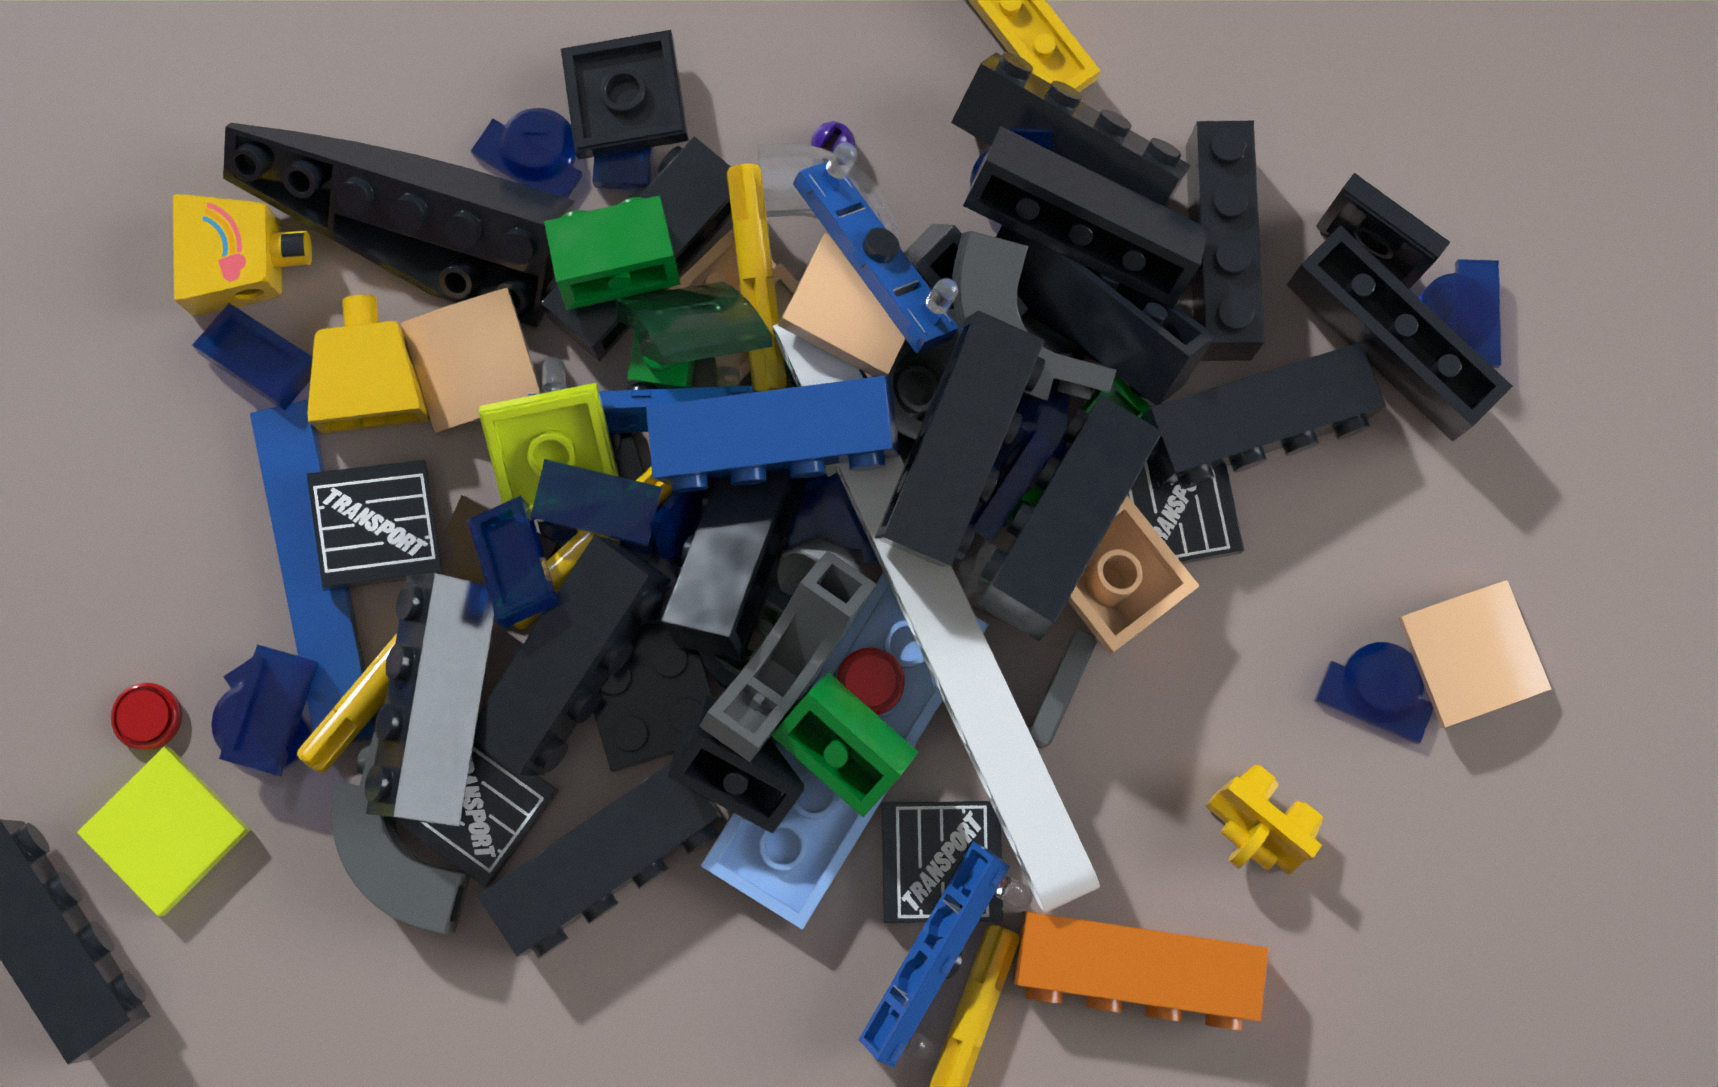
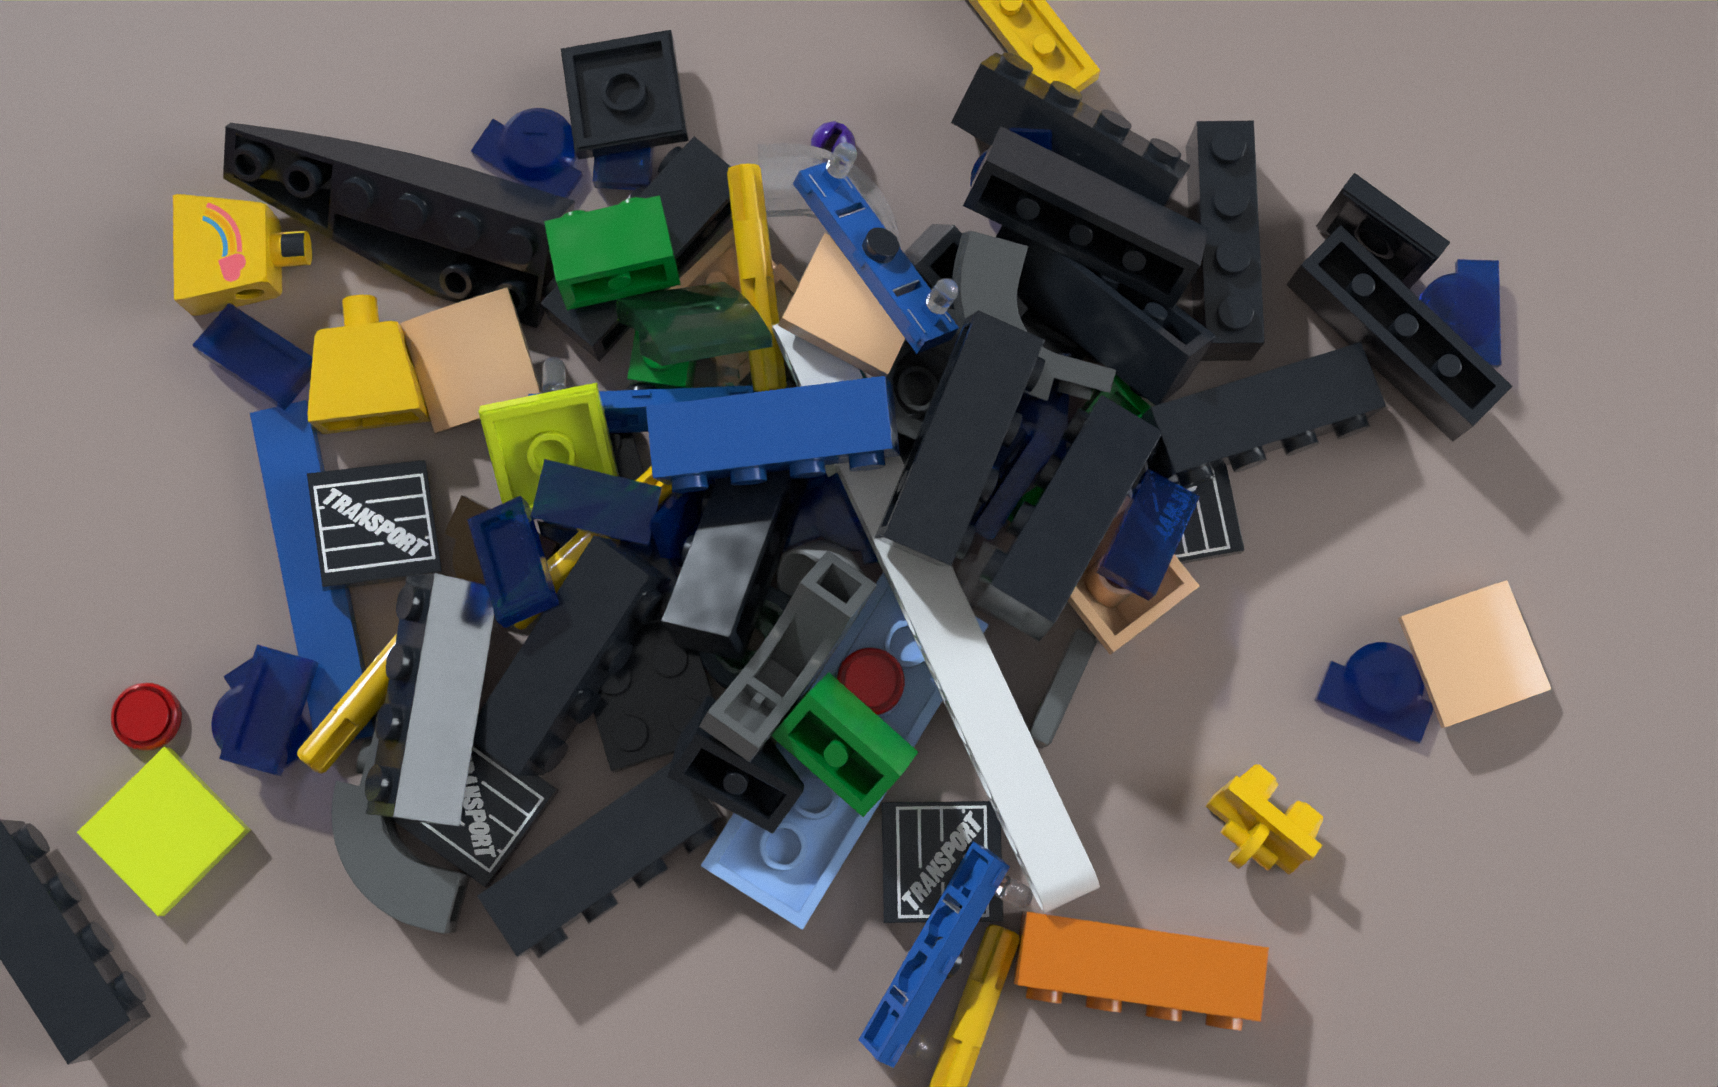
(1148, 535): none -> clear blue tile

